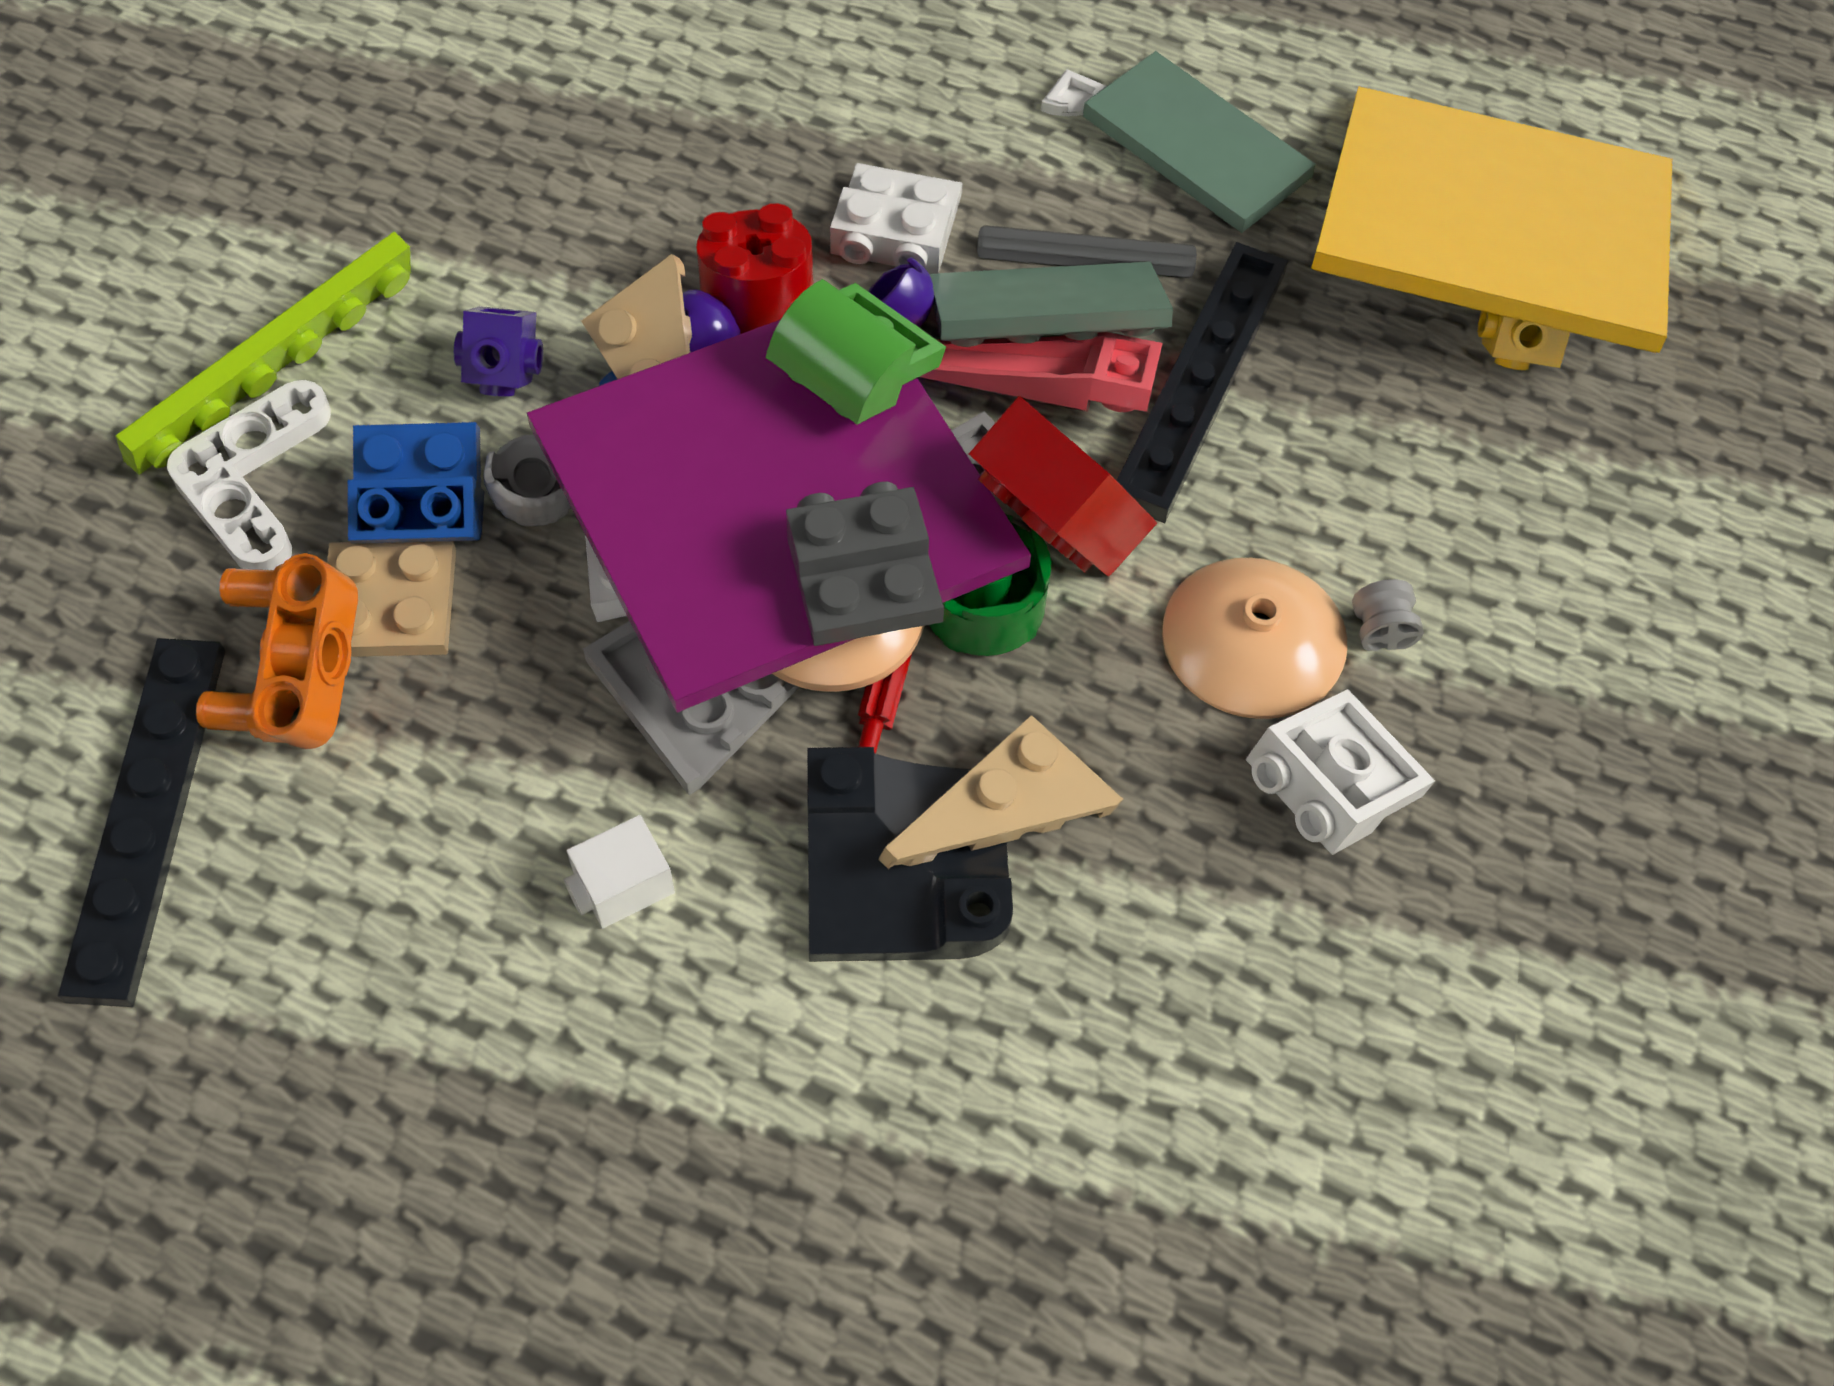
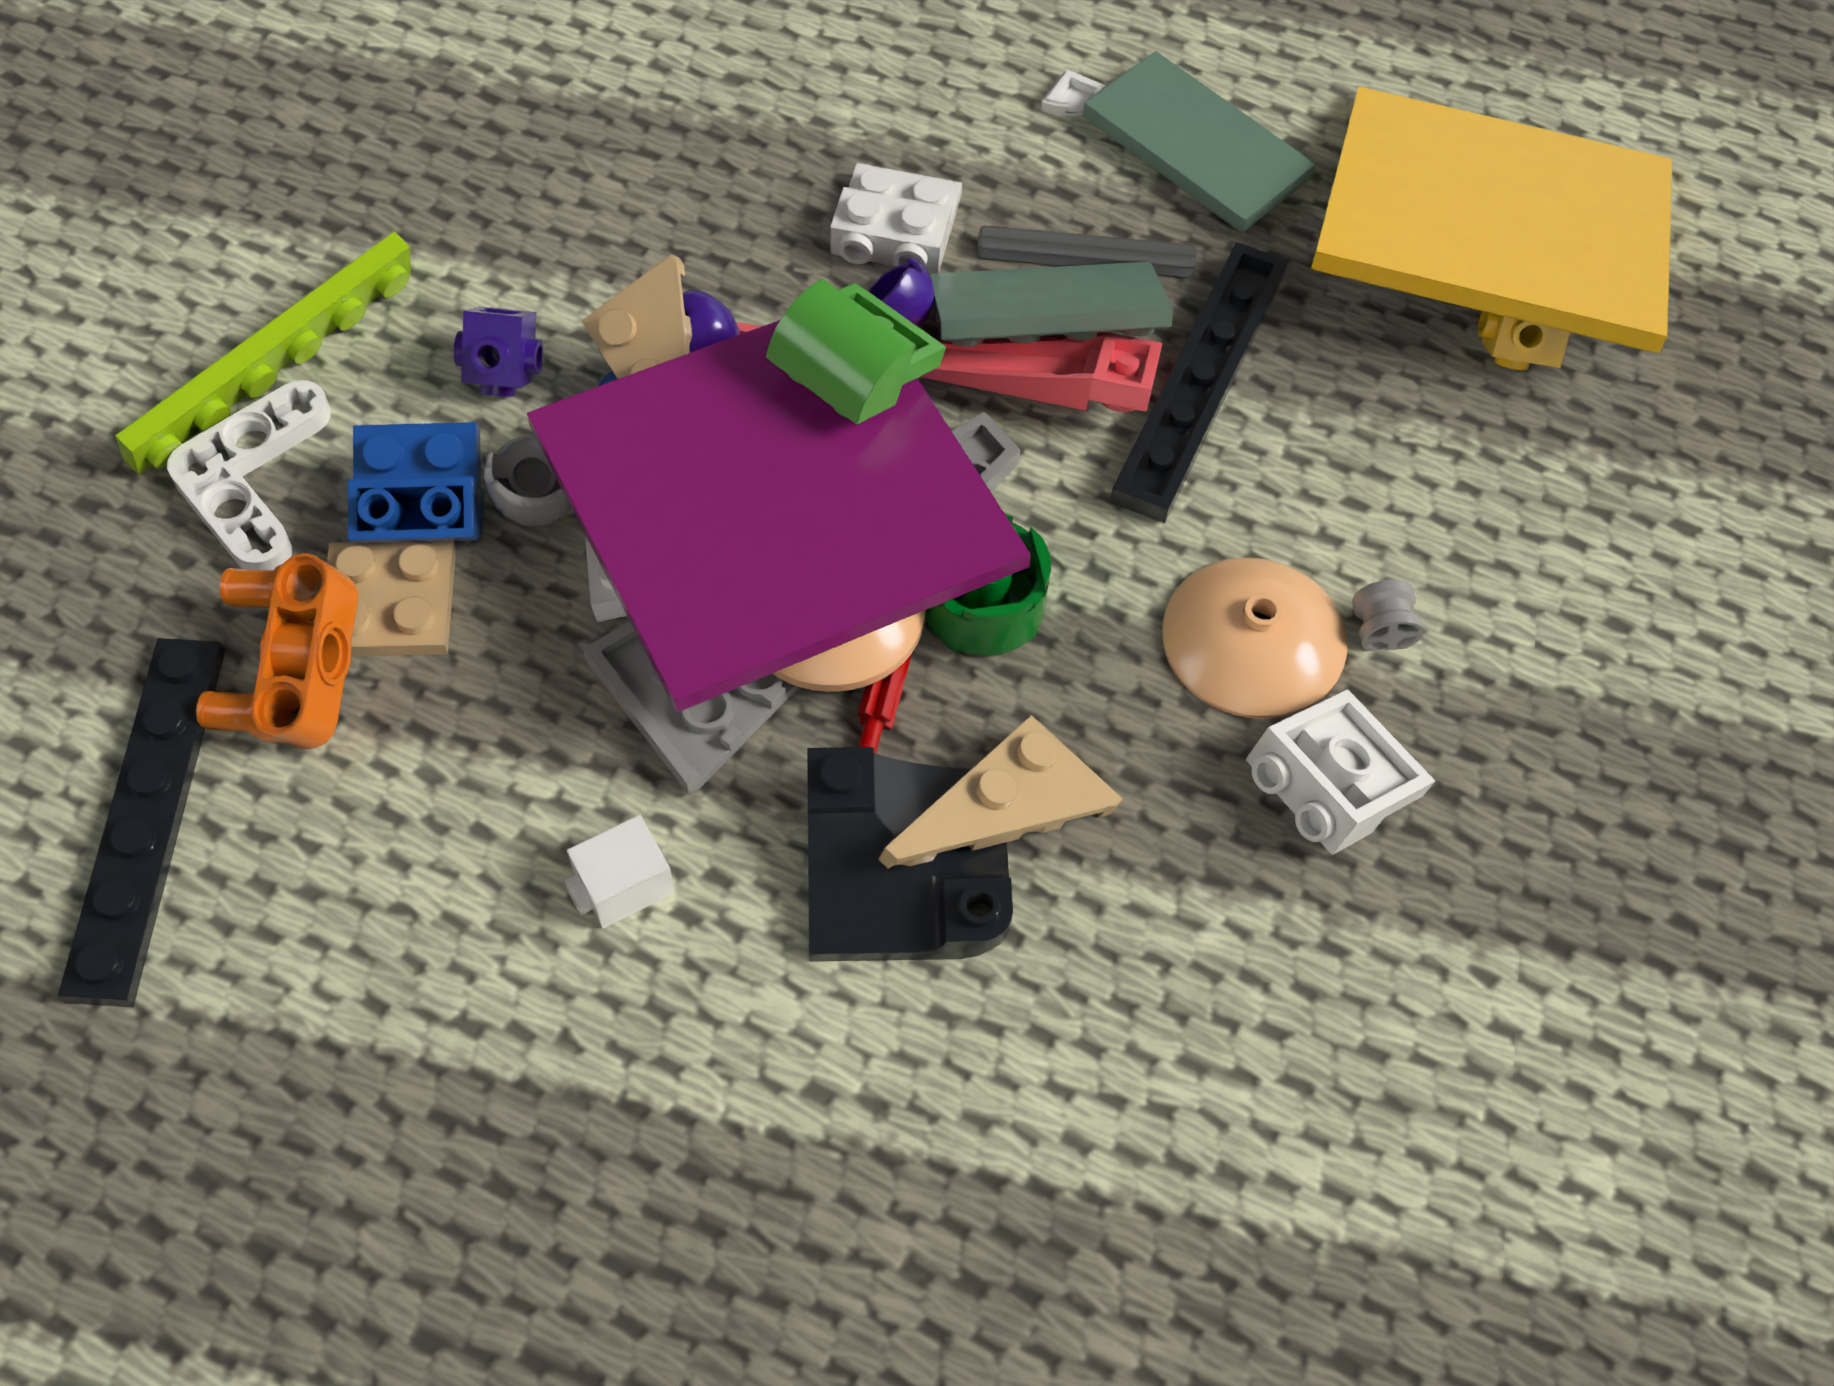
(755, 262): red brick -> none
(863, 563): dark grey plate -> none
(1060, 490): red brick -> none

